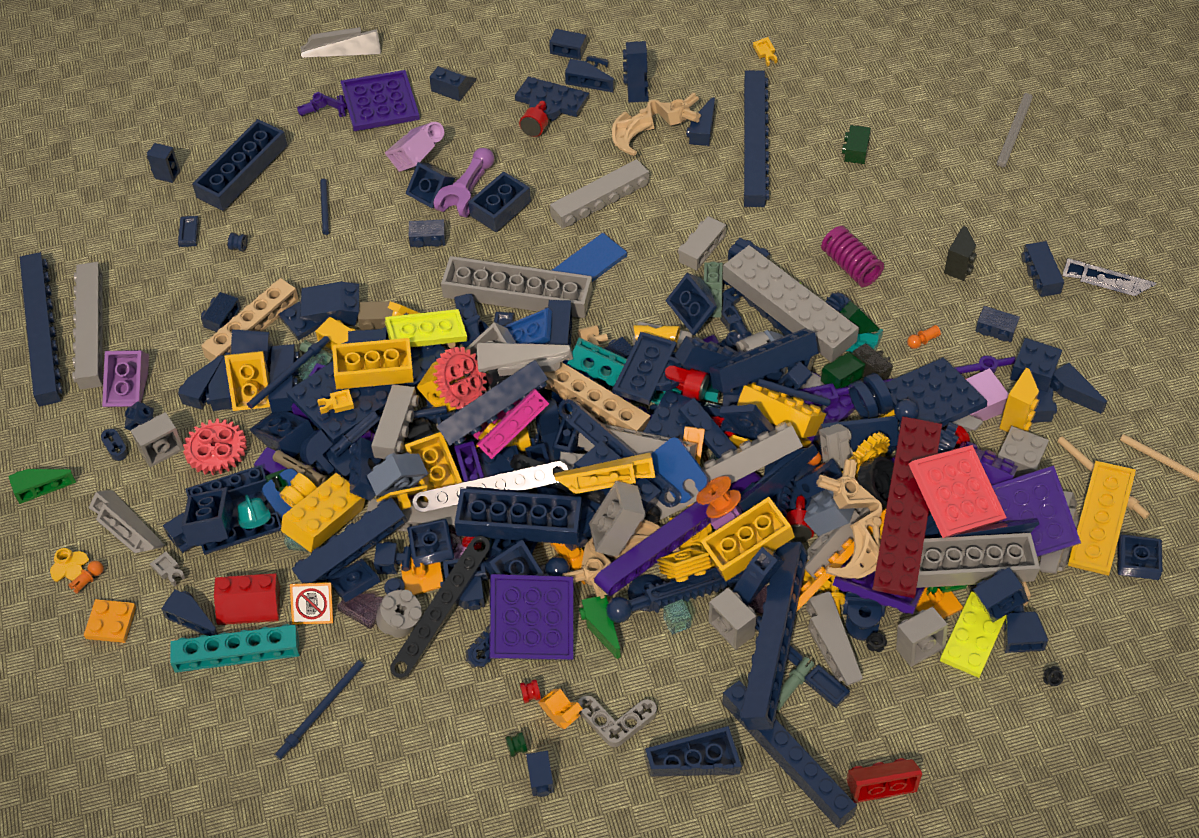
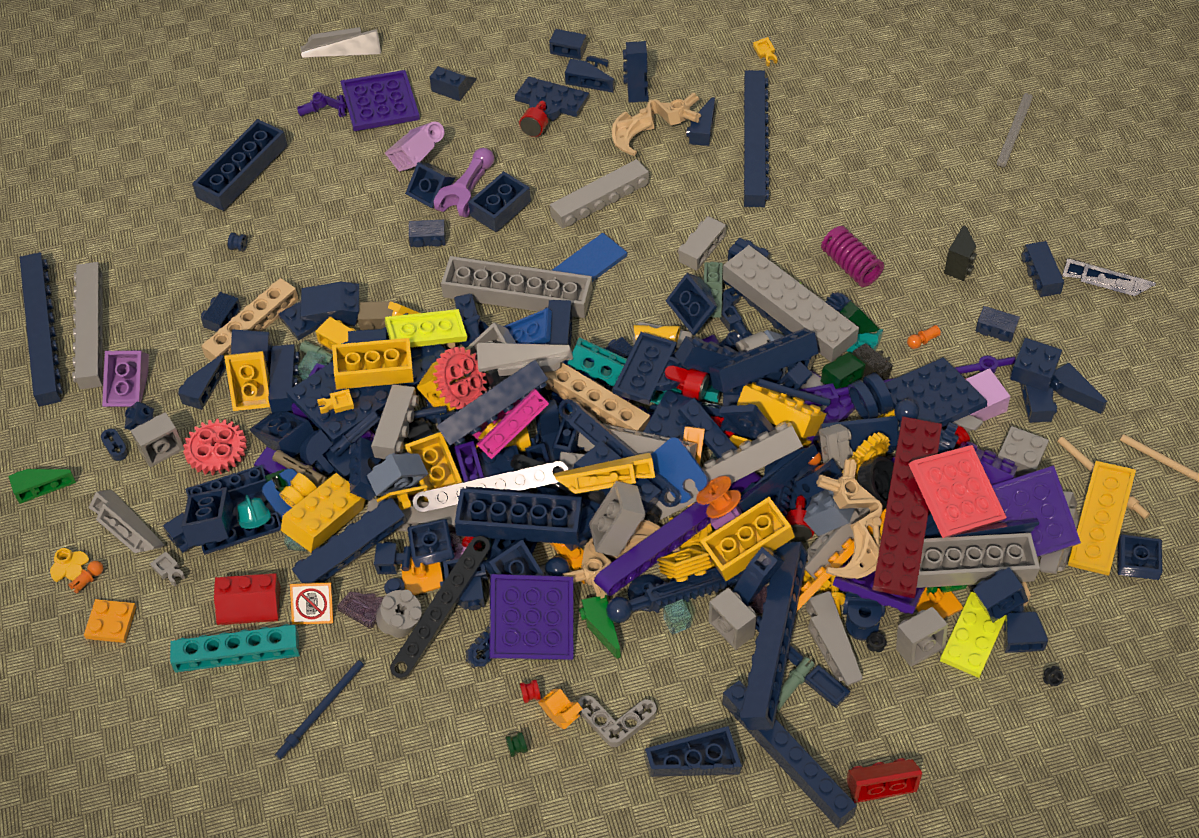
(163, 162): dark blue brick -> none
(186, 612): dark blue slope -> none
(188, 231): dark blue tile -> none
(219, 390): dark blue slope -> none
(312, 351): dark blue bar -> none
(324, 206): dark blue bar -> none
(353, 580): dark blue tile -> none
(504, 318): dark blue tile -> none
(540, 773): dark blue slope -> none
(592, 335): tan arm -> none
(857, 144): dark green brick -> none
(1021, 404): yellow slope -> none

